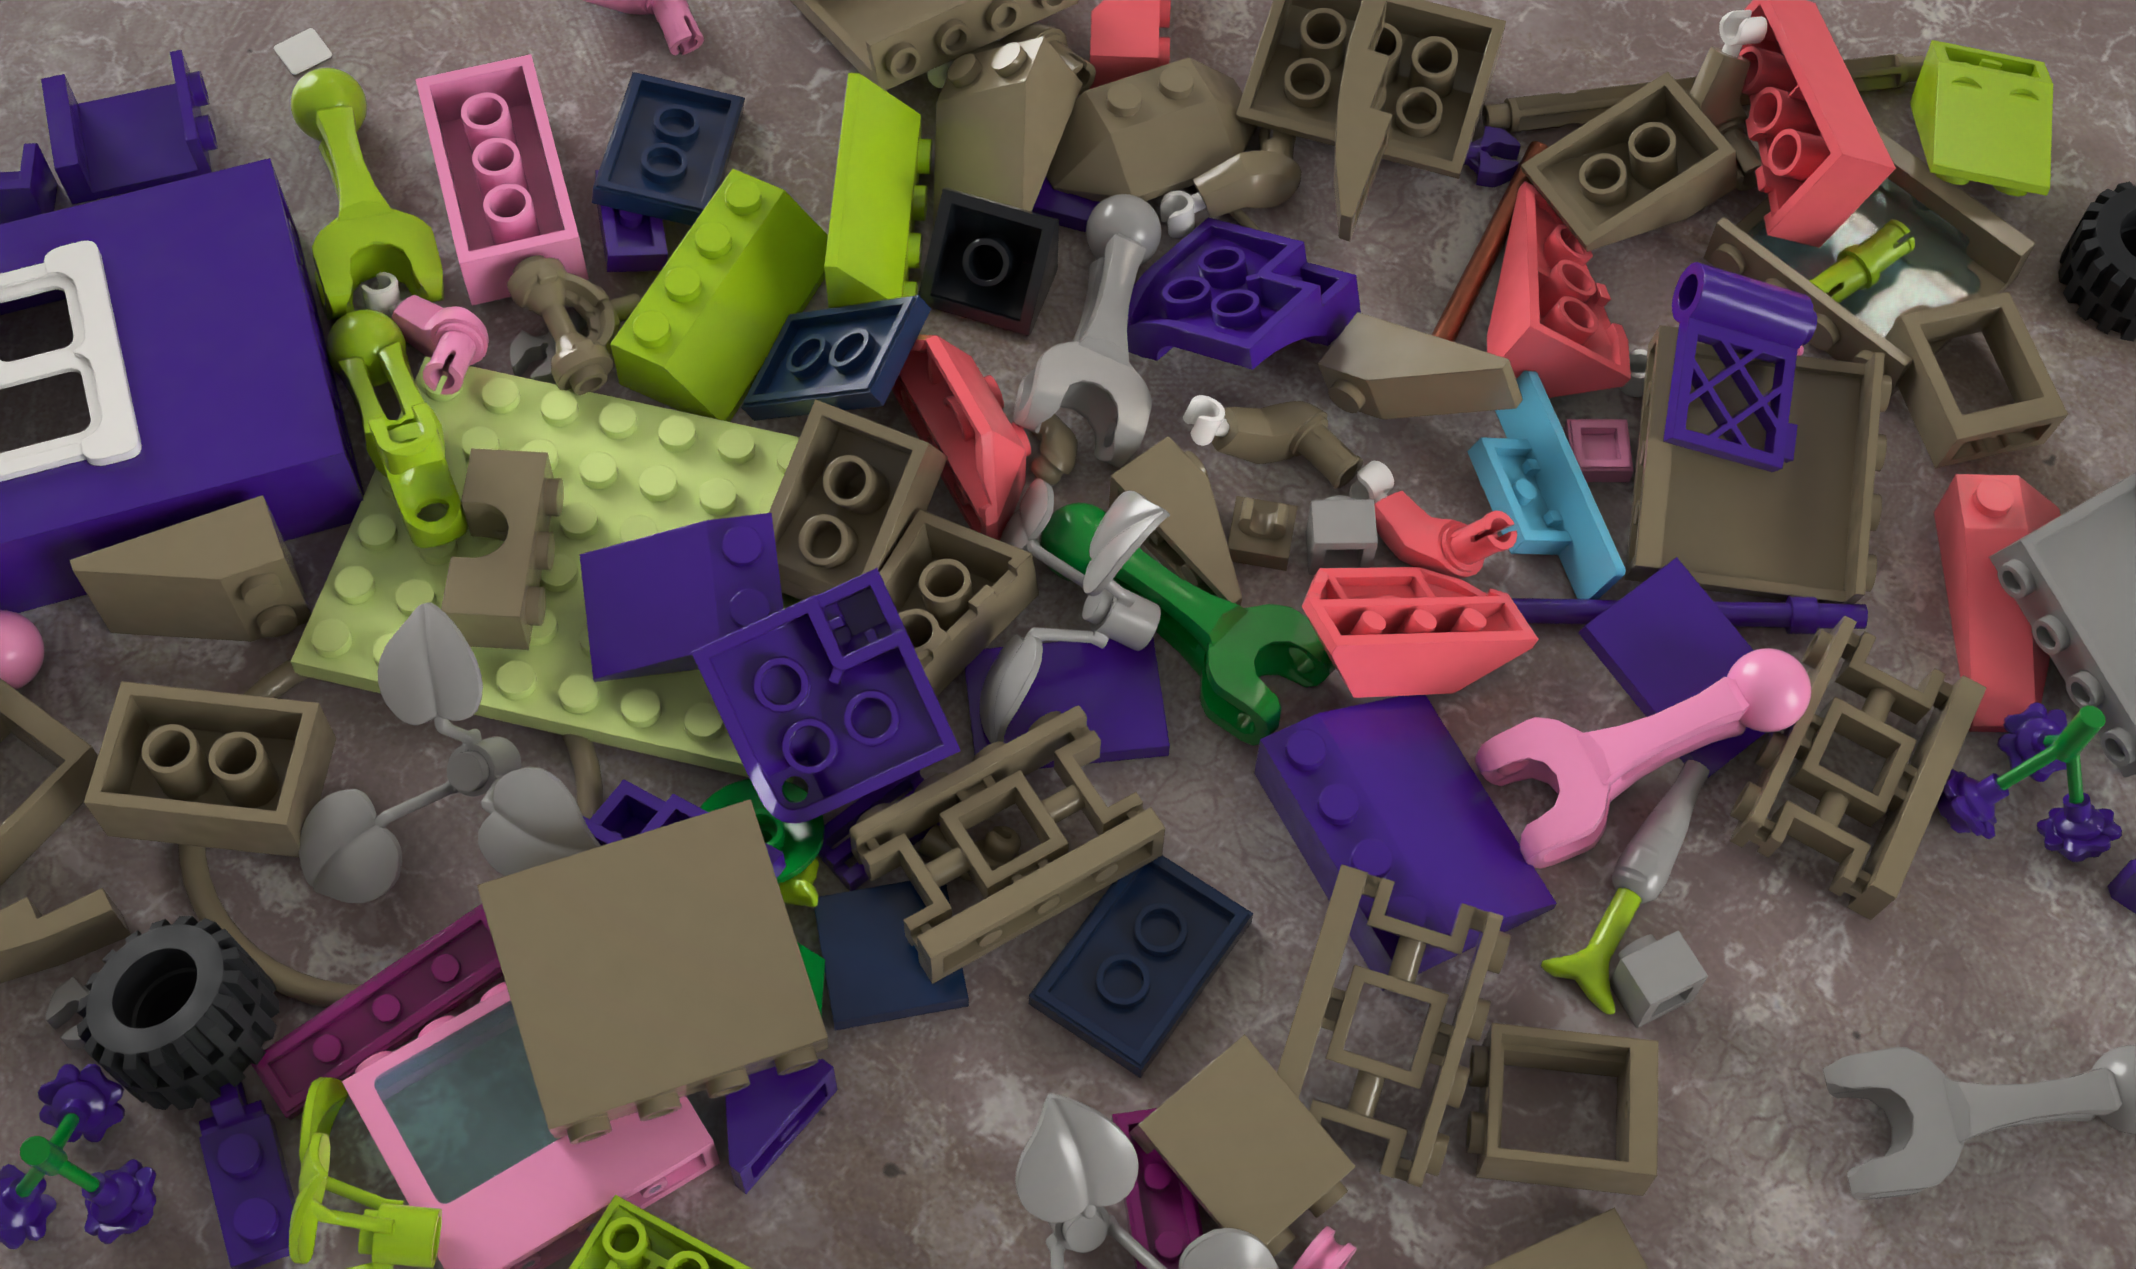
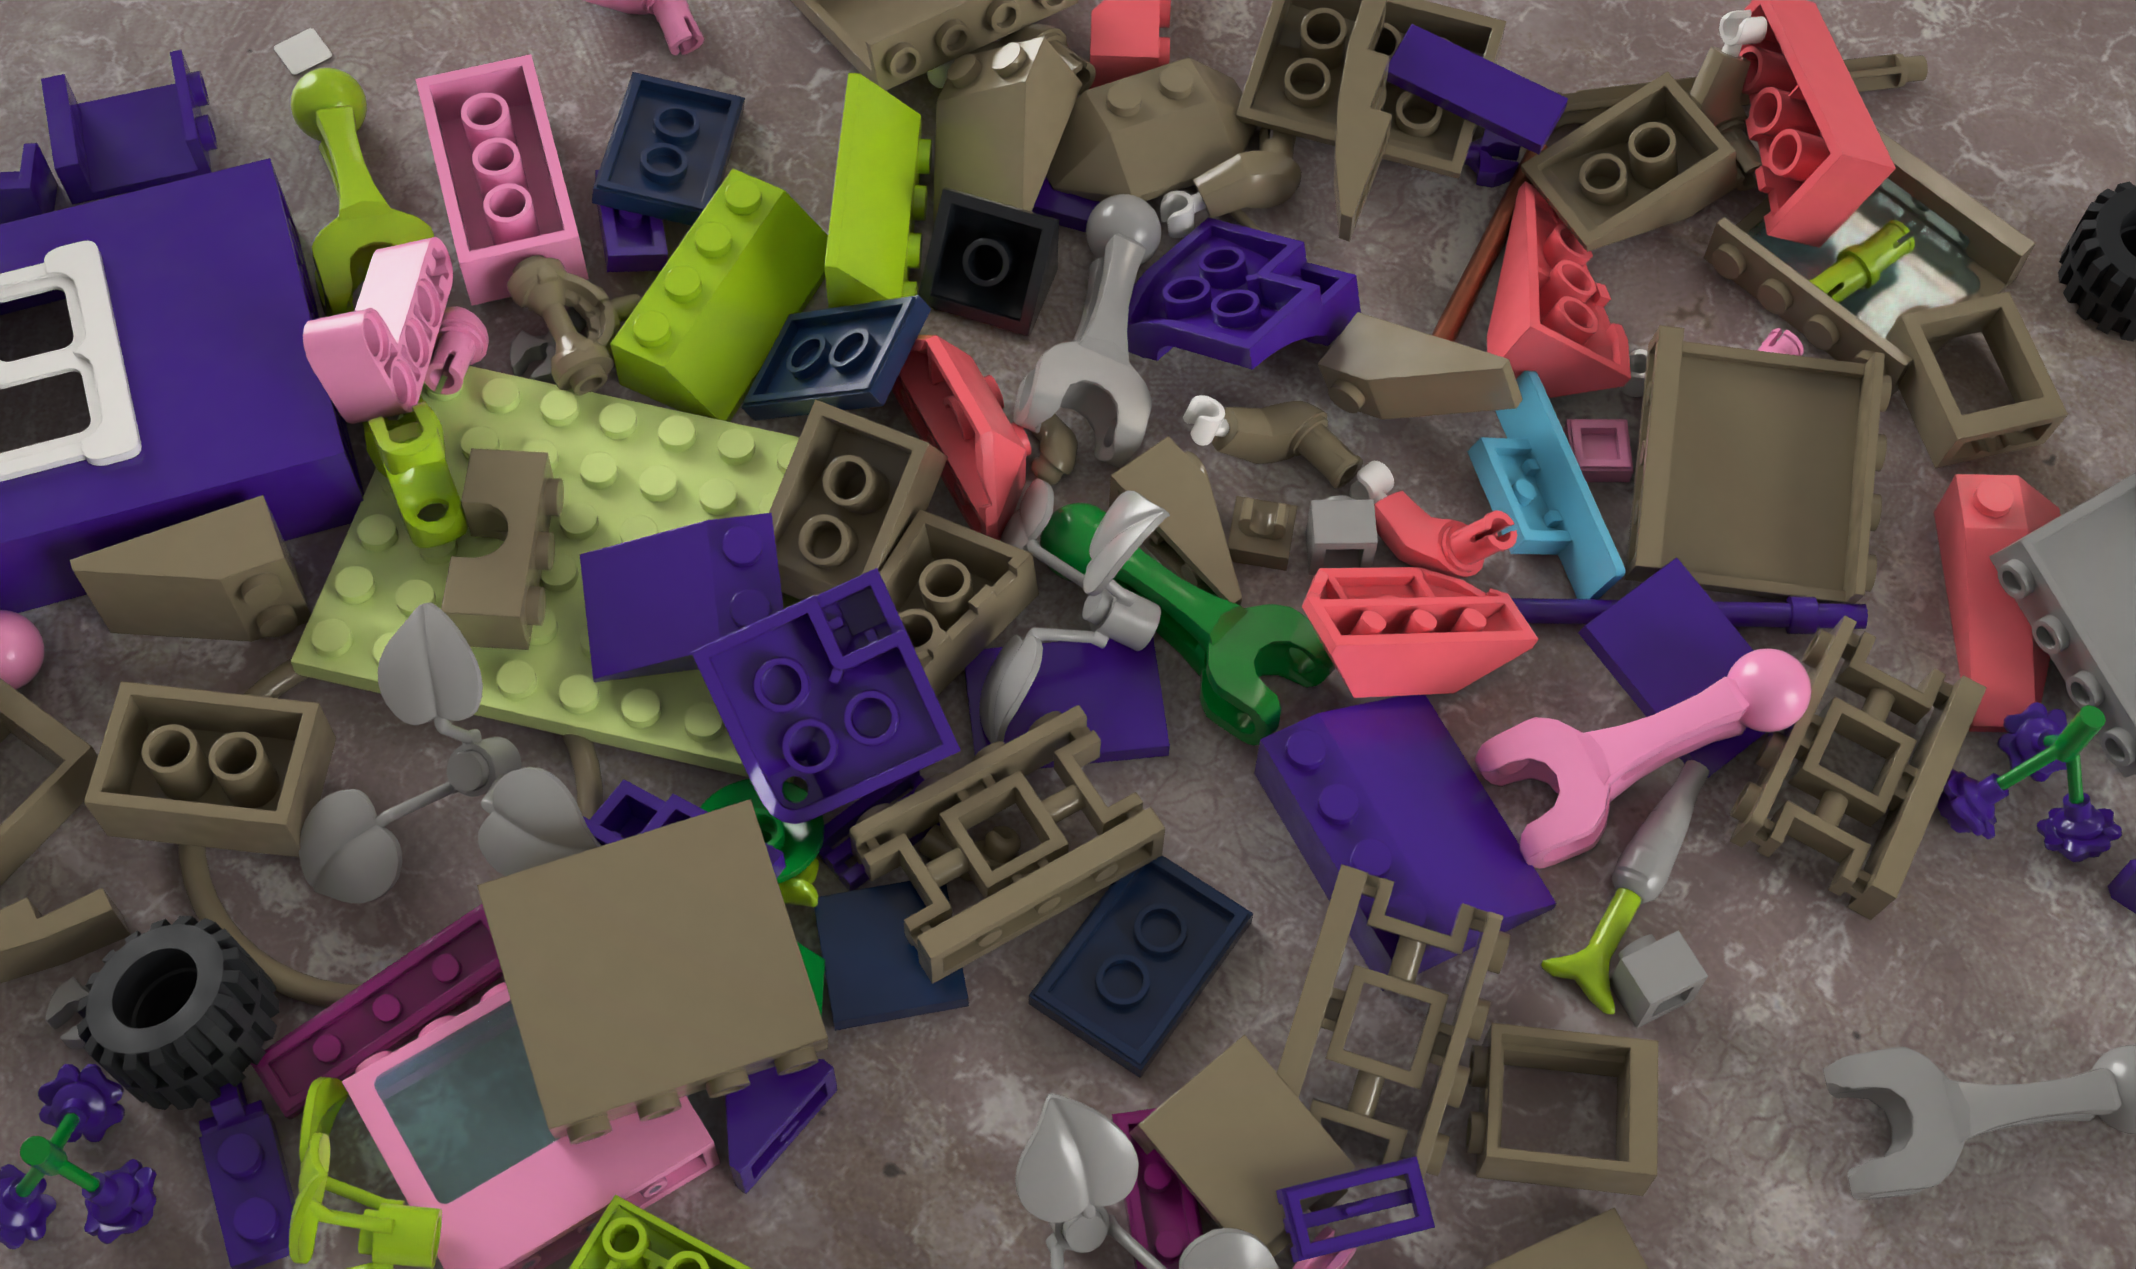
(381, 351): none -> bright pink beam
(1297, 1222): none -> dark purple tile
(1475, 89): none -> dark purple tile
(1745, 319): dark purple piece -> none
(1985, 118): lime slope -> none

